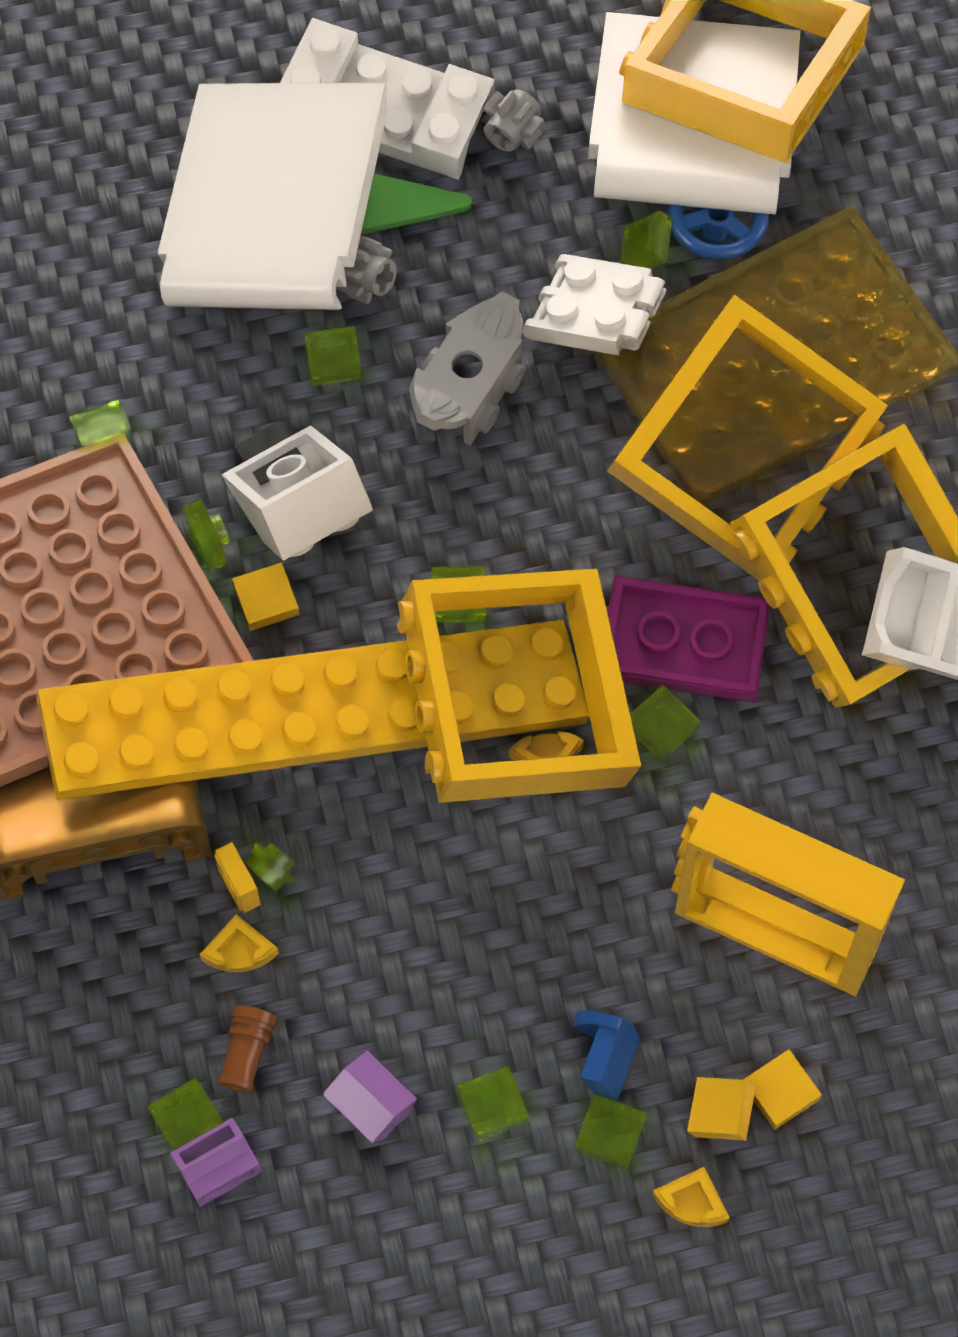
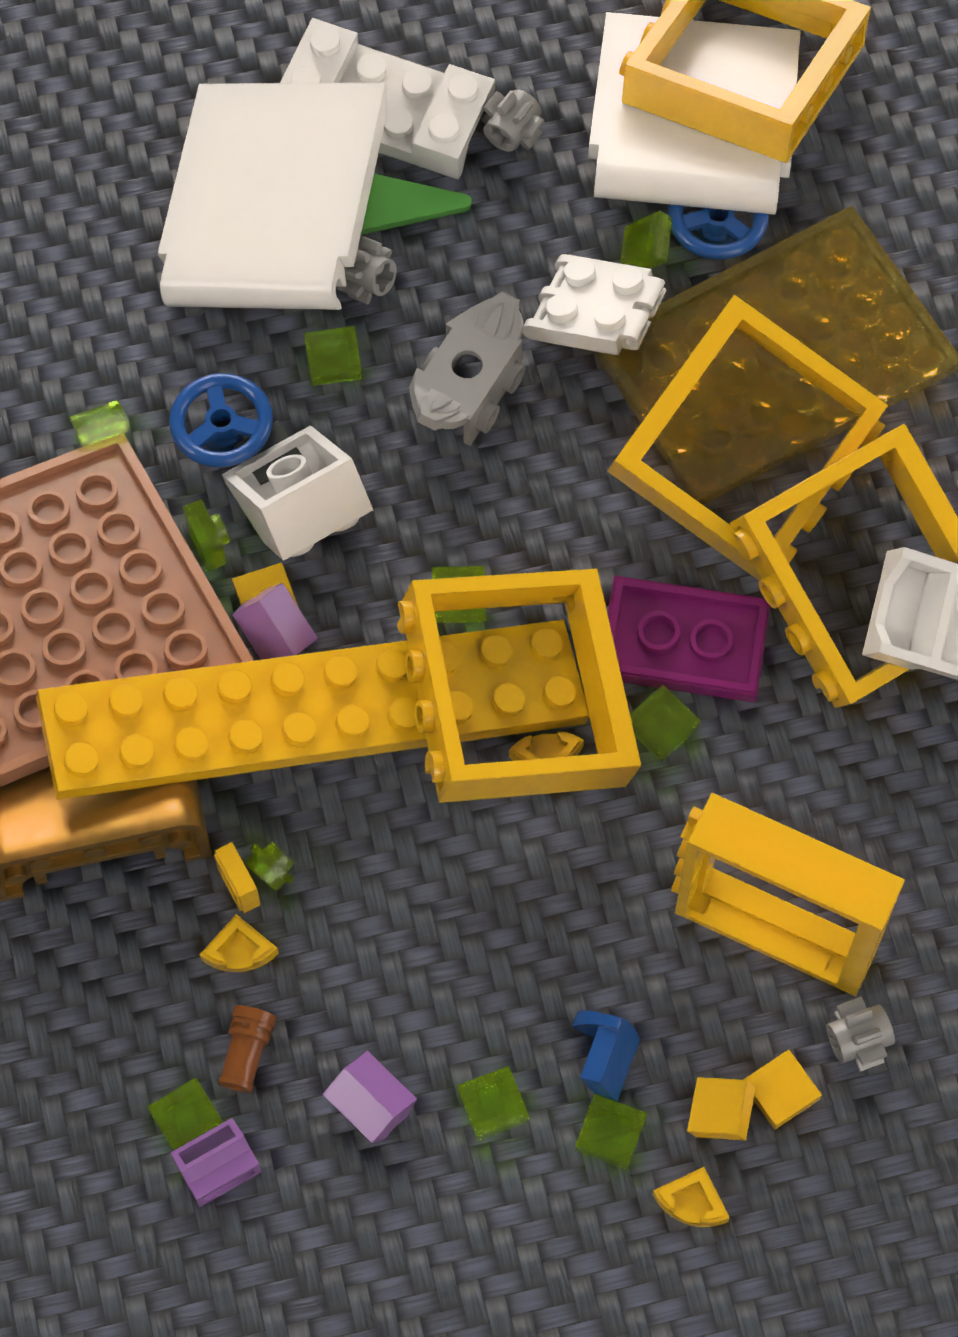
(221, 439): none -> blue piece
(274, 624): none -> medium lavender piece
(860, 1034): none -> light grey gear

